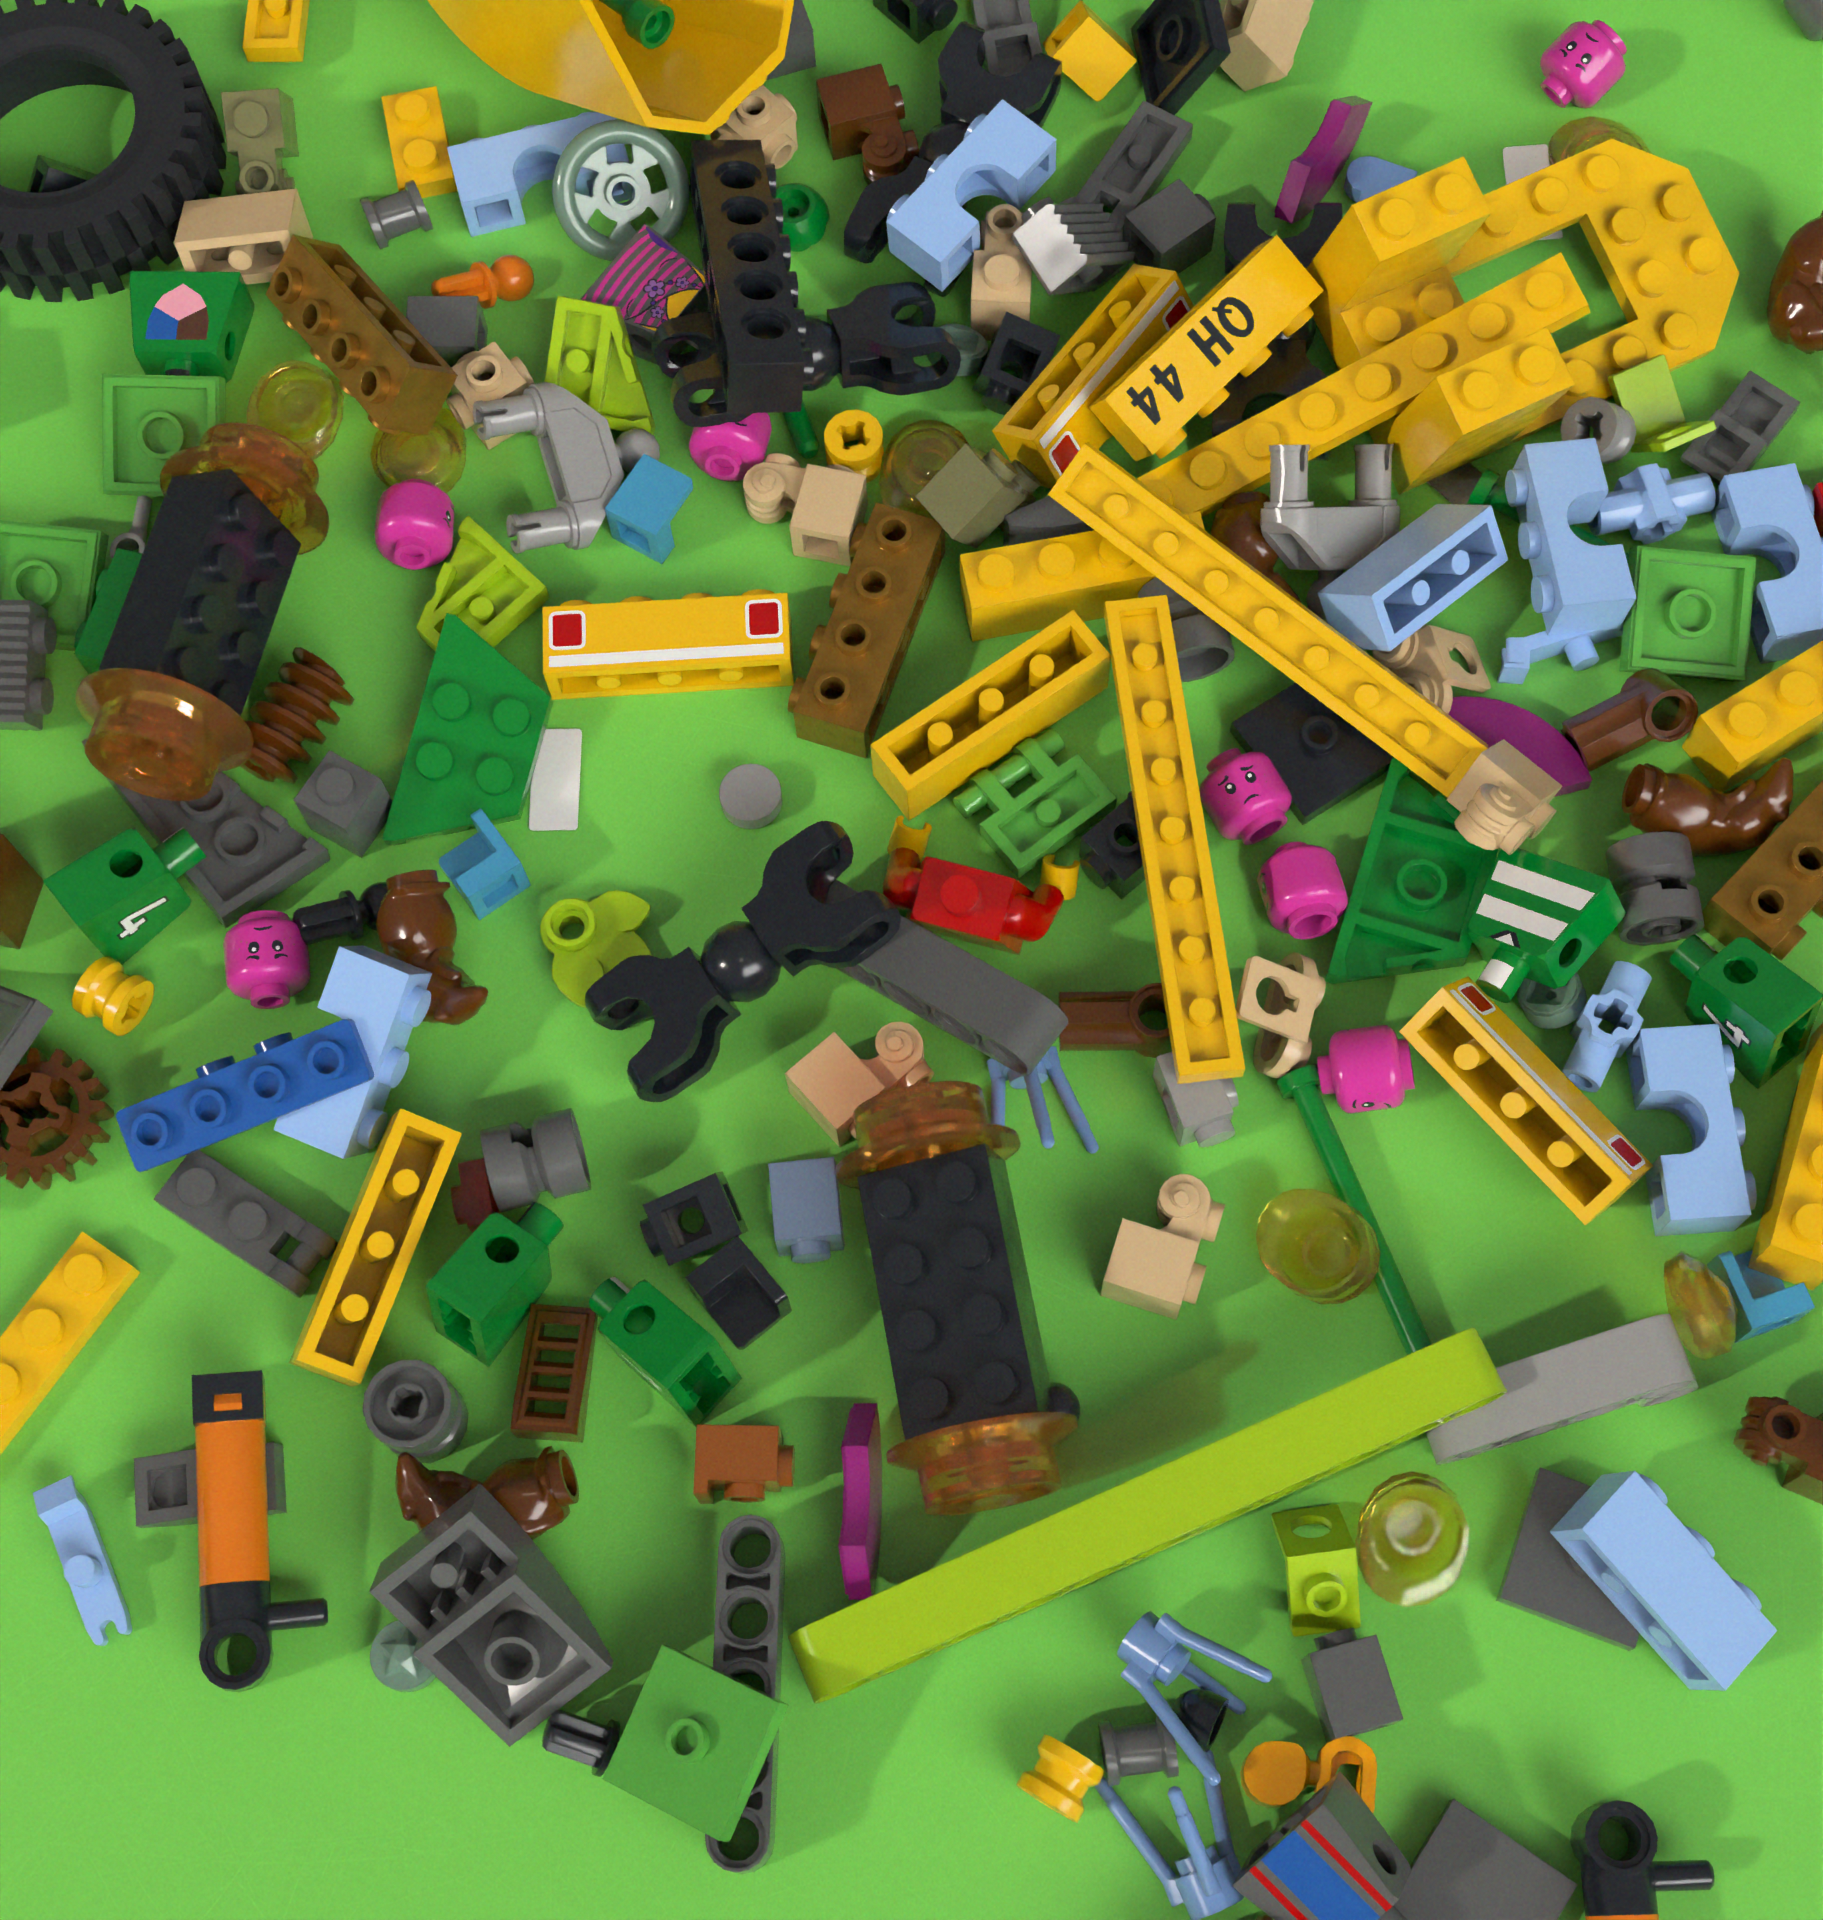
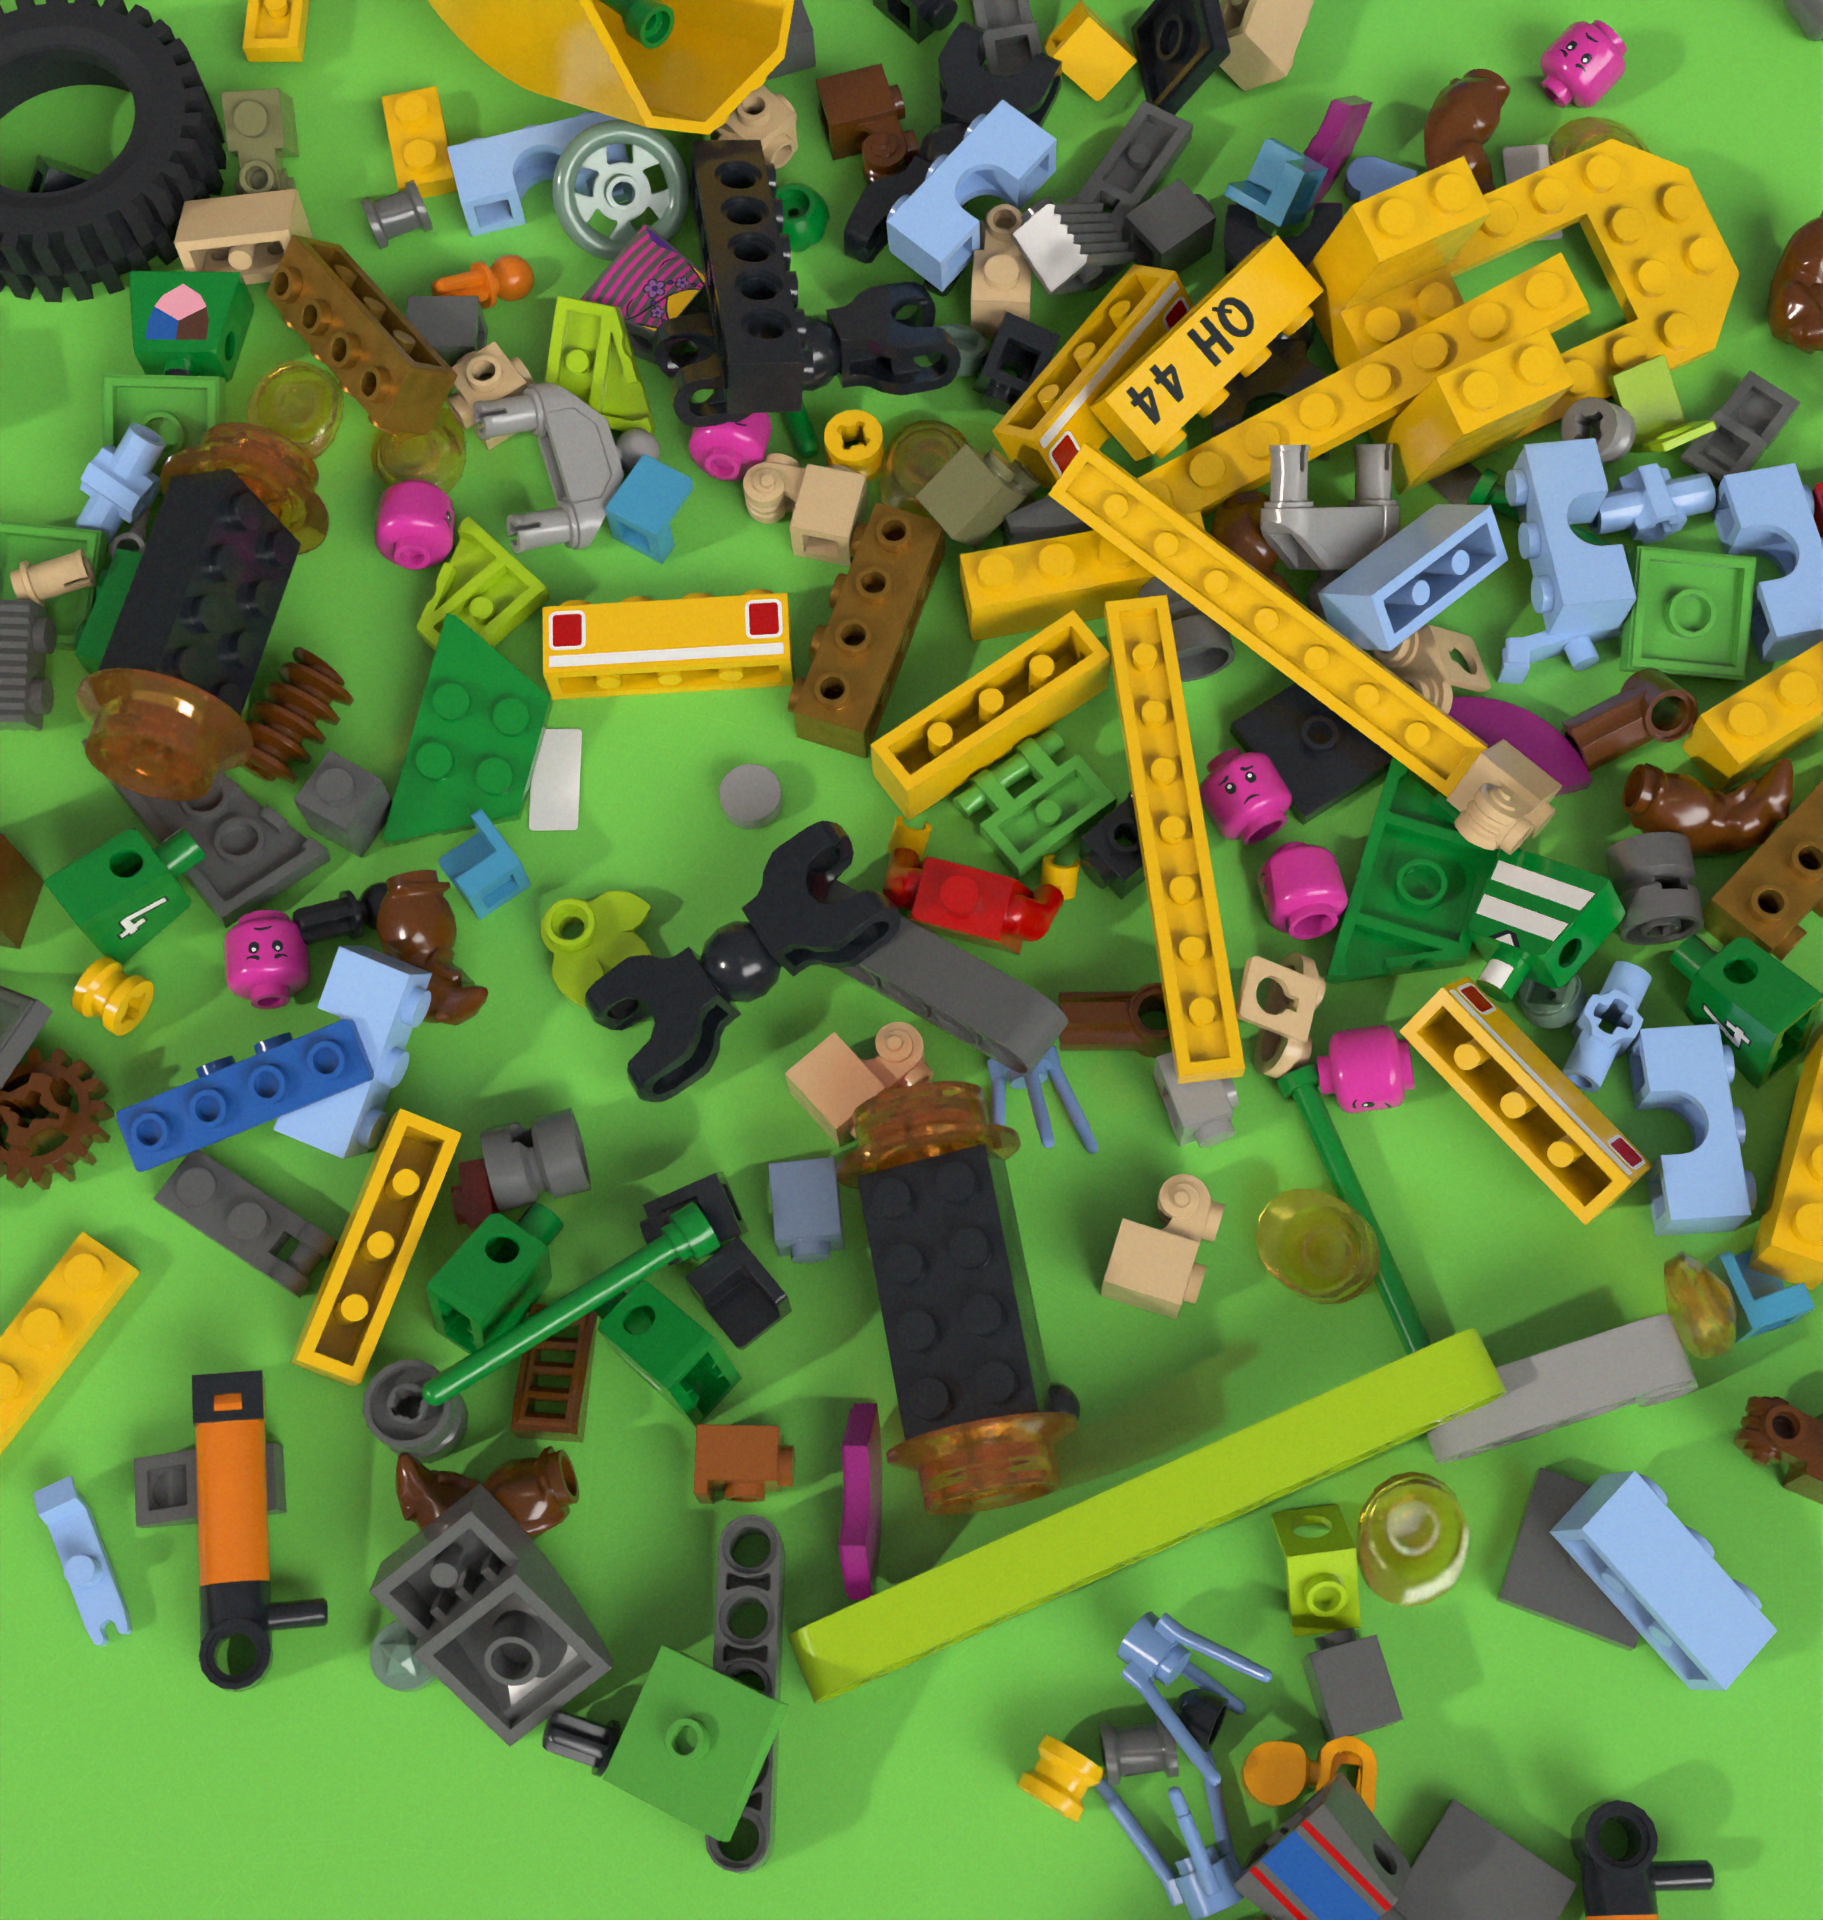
(52, 577): none -> tan pin
(121, 481): none -> light blue axle
(682, 1238): none -> green piece
(1279, 184): none -> dark azure panel
(1464, 121): none -> reddish brown animal

